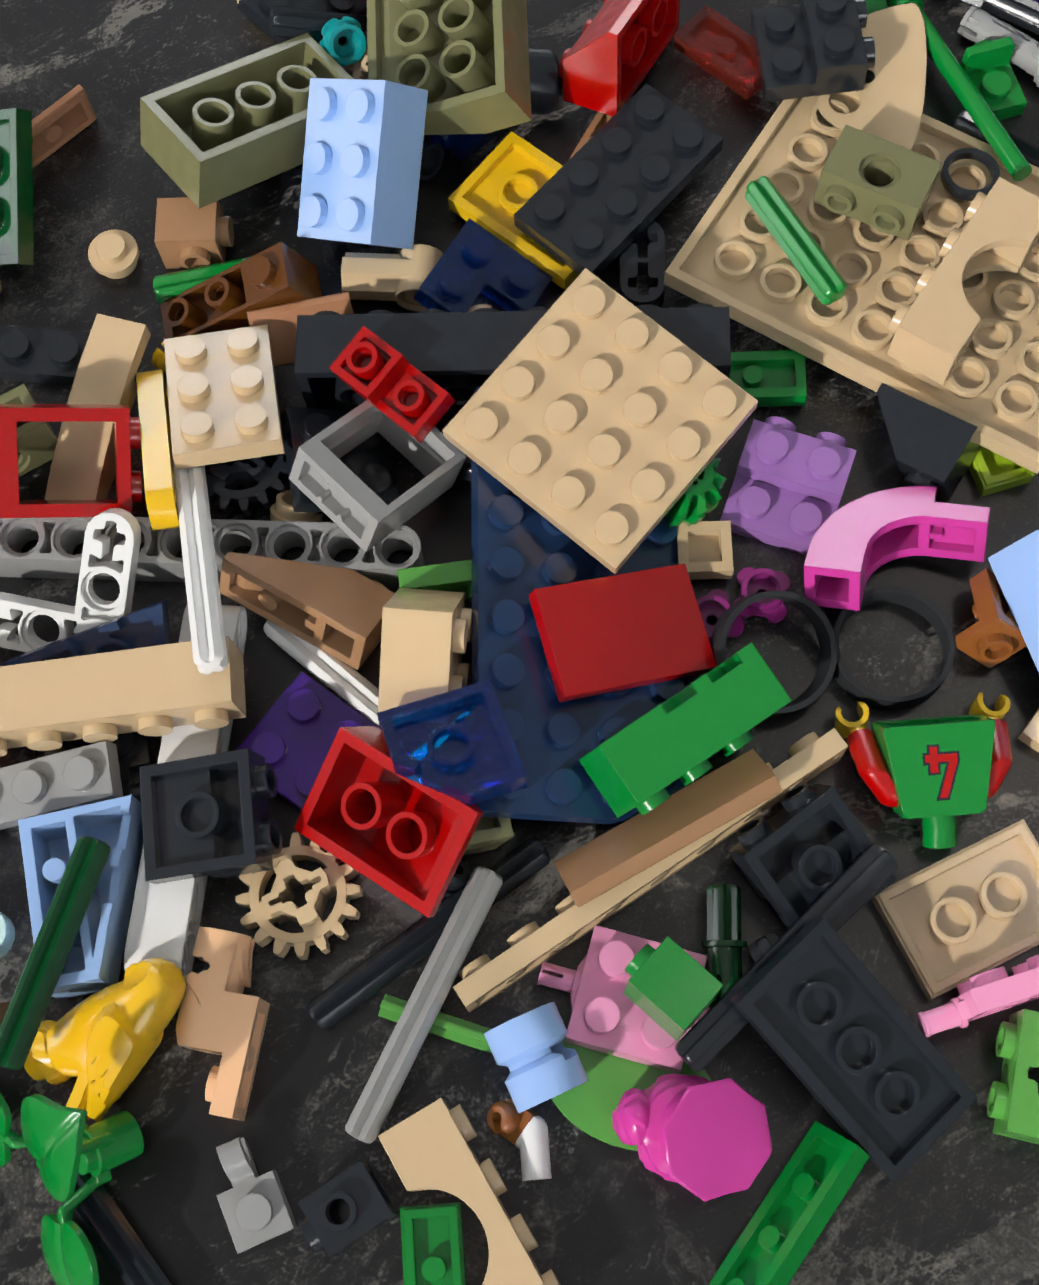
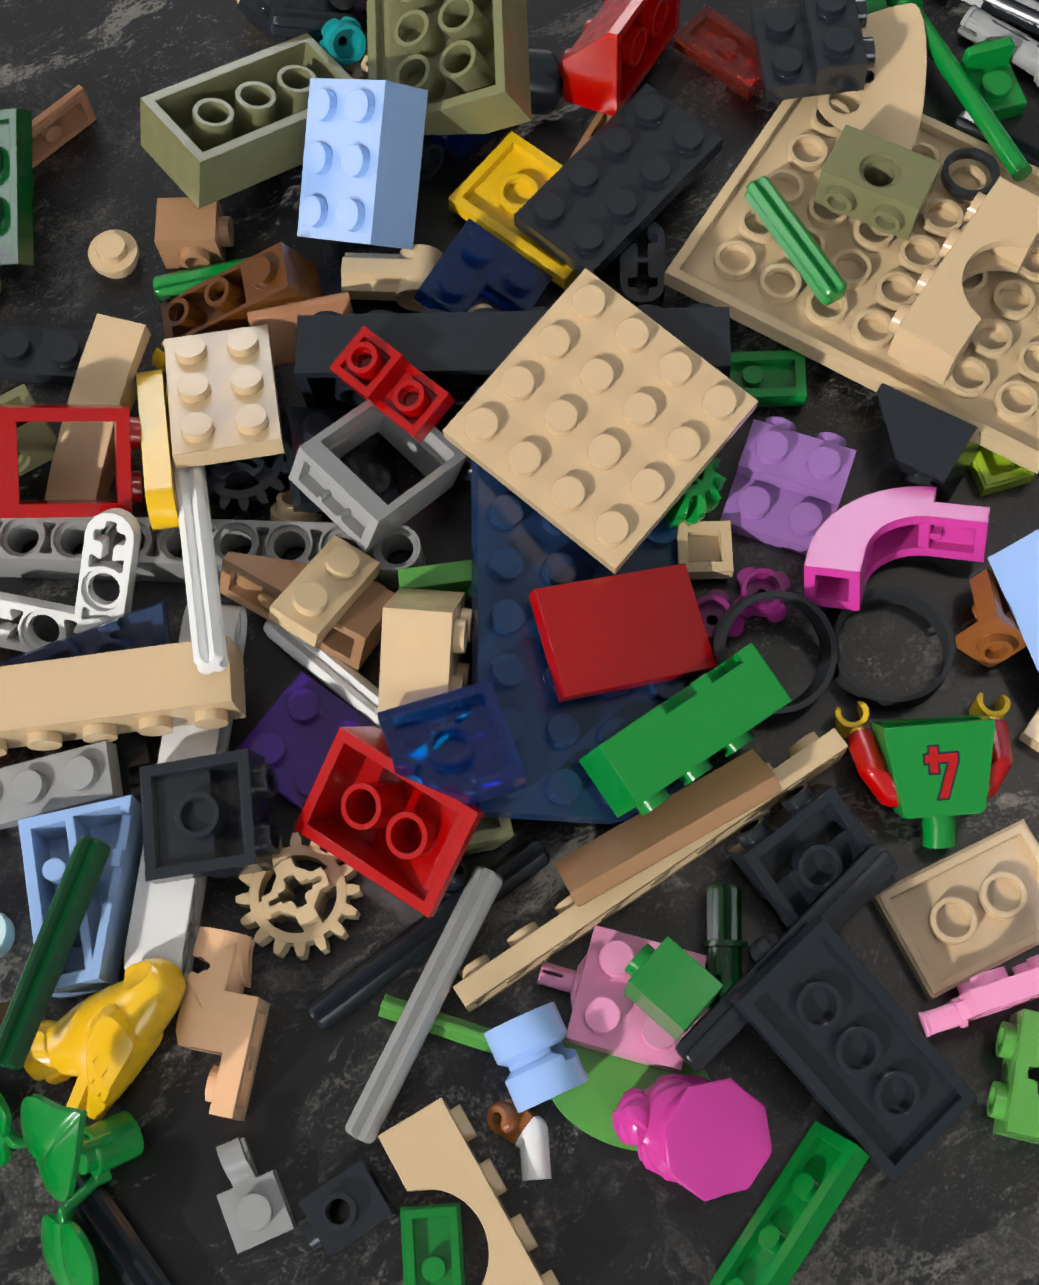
(324, 591): none -> tan plate

